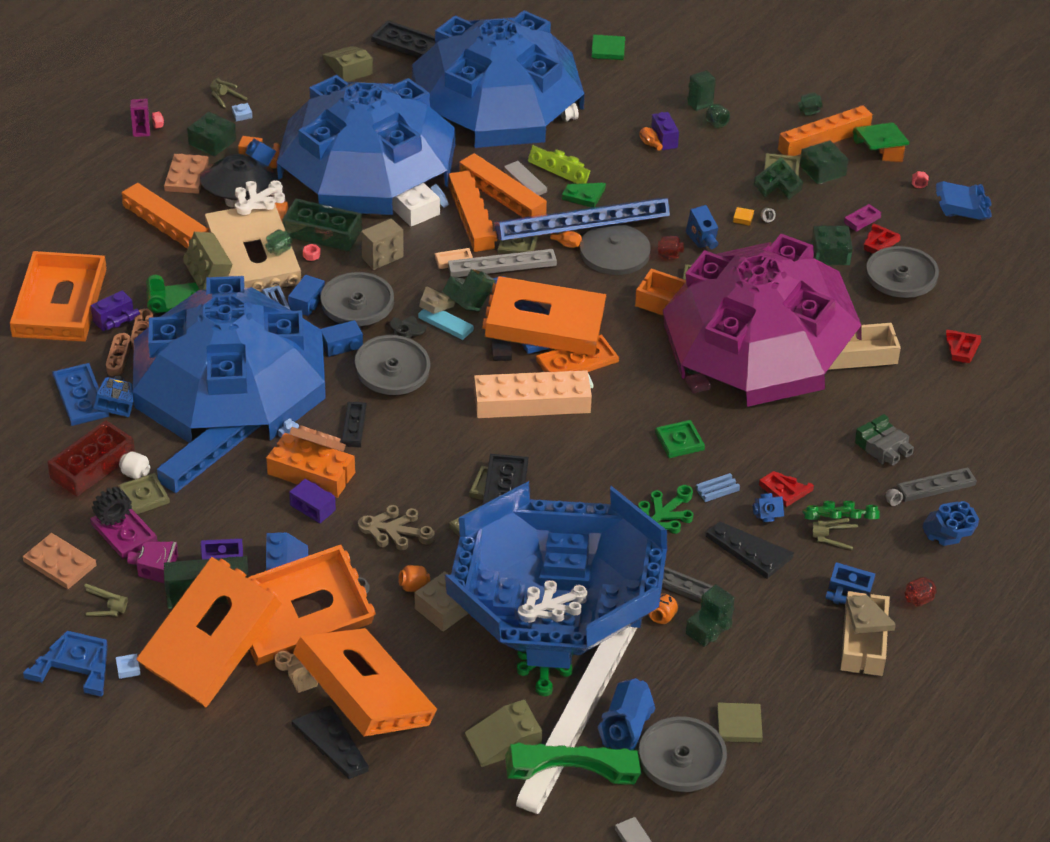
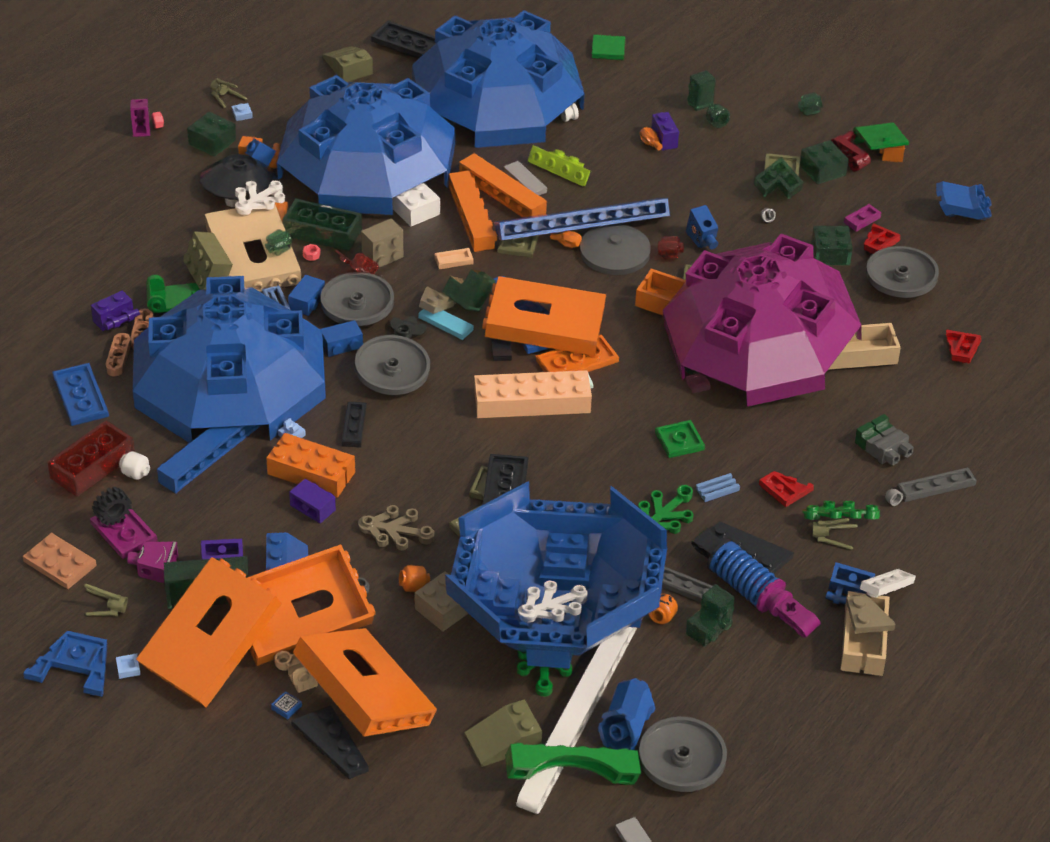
(41, 319): orange panel -> none
(115, 396): torso -> none
(145, 493): olive tile -> none
(161, 214): orange brick -> none
(185, 173): nougat plate -> none
(286, 705): none -> tile
(318, 437): nougat plate -> none
(360, 263): none -> clear red hinge
(443, 200): light blue plate -> none
(503, 262): light grey plate -> none
(584, 194): green wing -> none
(739, 722): olive tile -> none
(743, 216): light orange tile -> none
(754, 581): none -> piece
(774, 504): blue brick -> none
(831, 128): orange brick -> none
(857, 157): none -> dark red beam
(887, 582): none -> white plate
(919, 179): coral tile -> none
(920, 591): clear red head -> none
(951, 523): blue brick -> none

